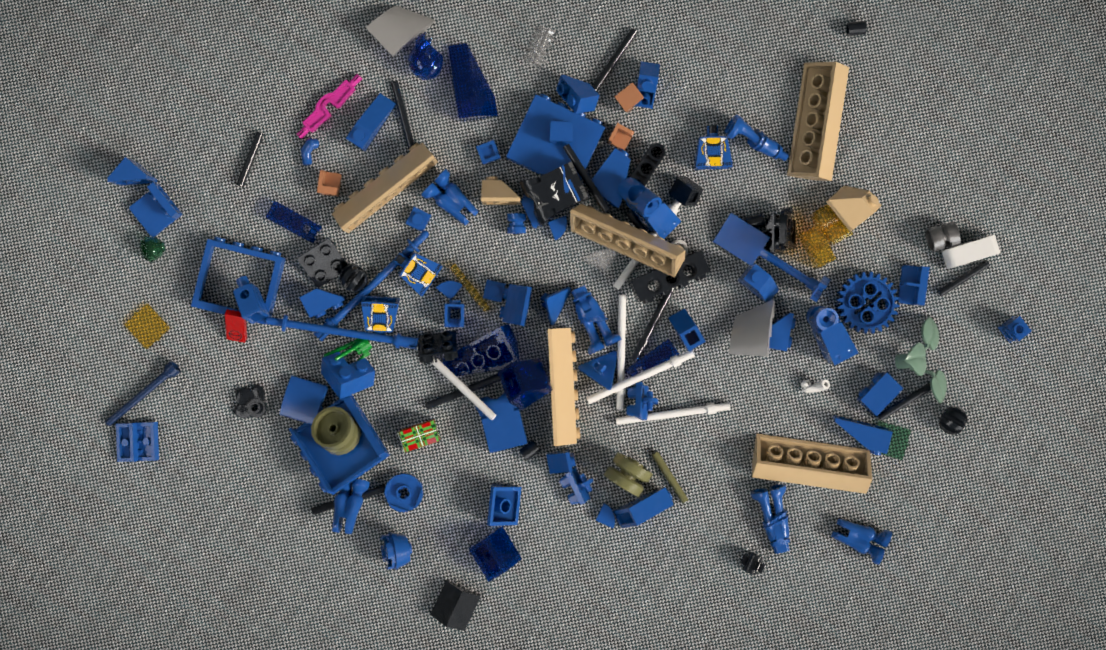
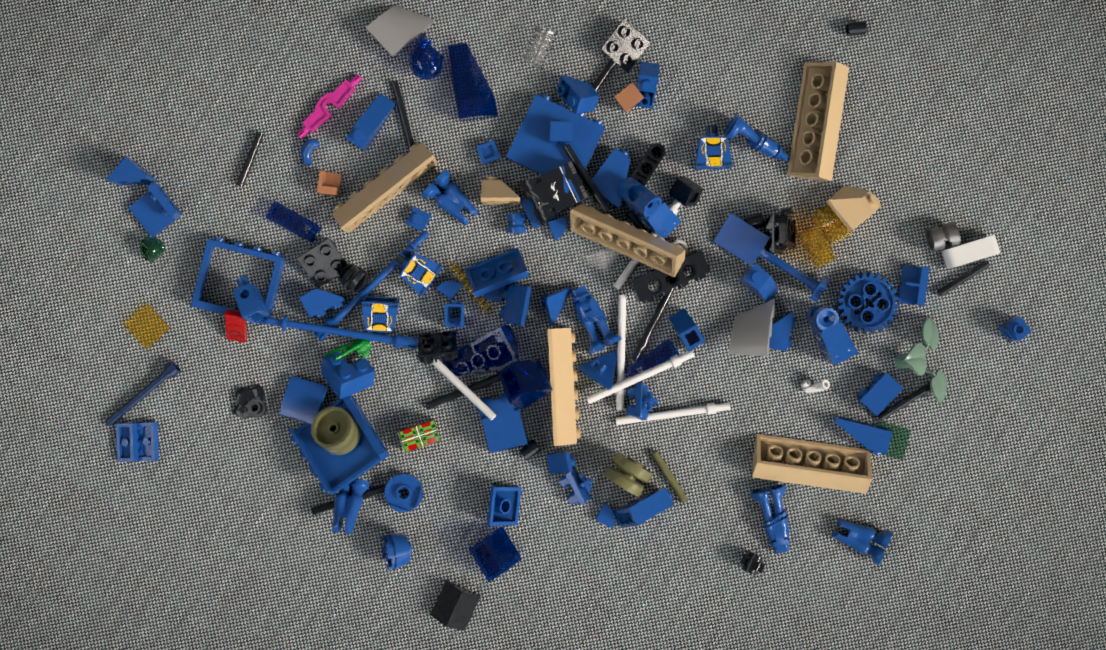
(496, 272): none -> blue plate
(620, 137): nougat panel -> none
(625, 45): none -> hinge
(953, 420): black piece -> none

